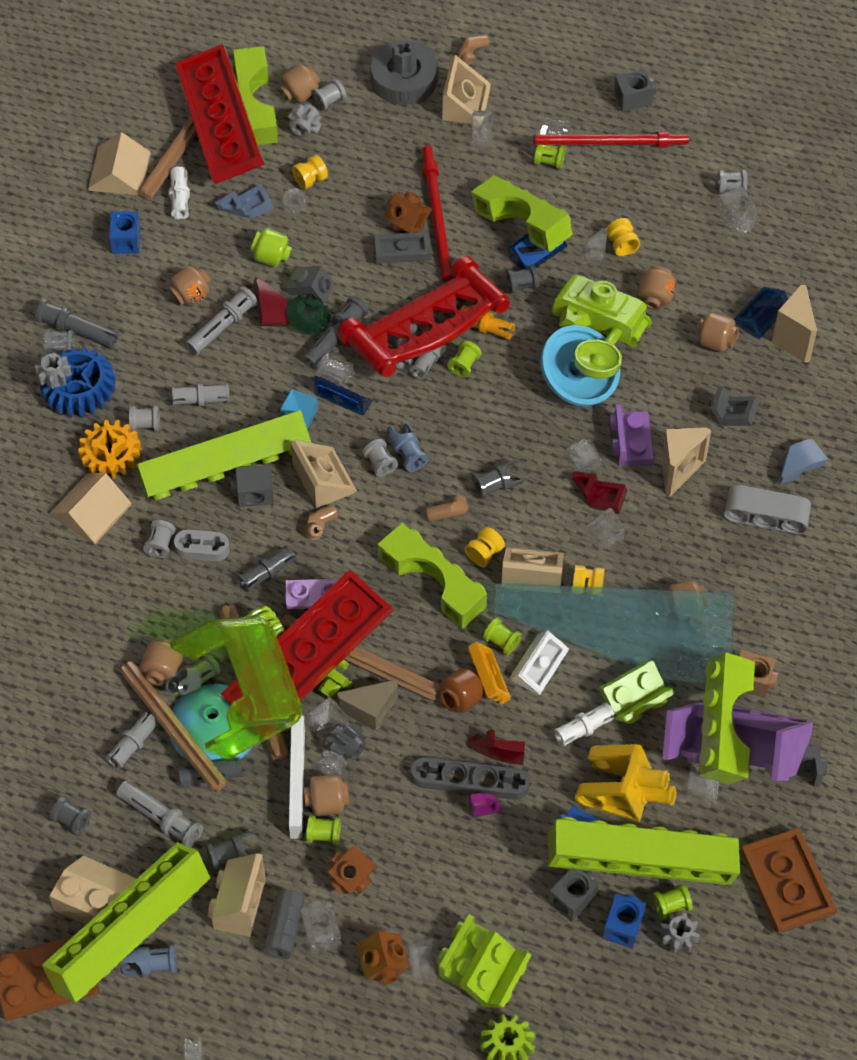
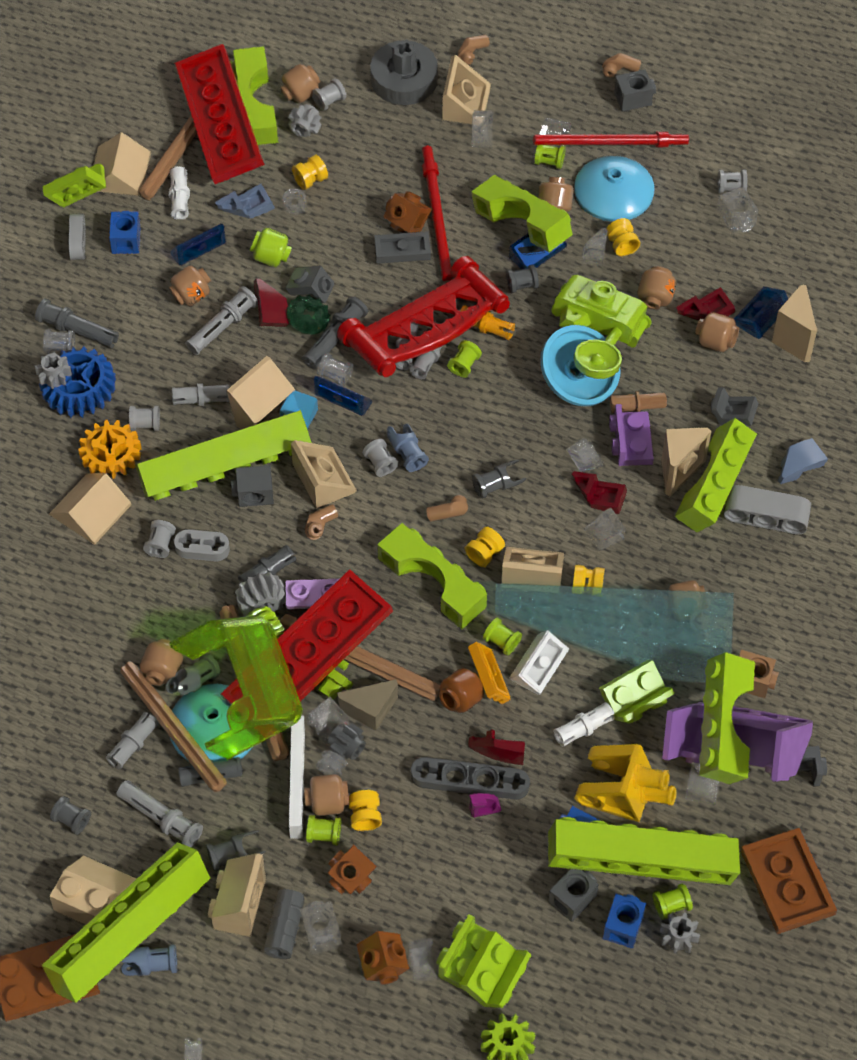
(76, 185): none -> lime bracket
(77, 236): none -> light grey beam
(199, 245): none -> clear blue slope
(258, 393): none -> tan slope
(261, 592): none -> light grey gear
(365, 813): none -> yellow wheel
(557, 193): none -> medium nougat head
(612, 197): none -> medium azure dish
(618, 62): none -> medium nougat arm
(638, 402): none -> medium nougat axle
(707, 497): none -> lime arch
(714, 302): none -> dark red slope

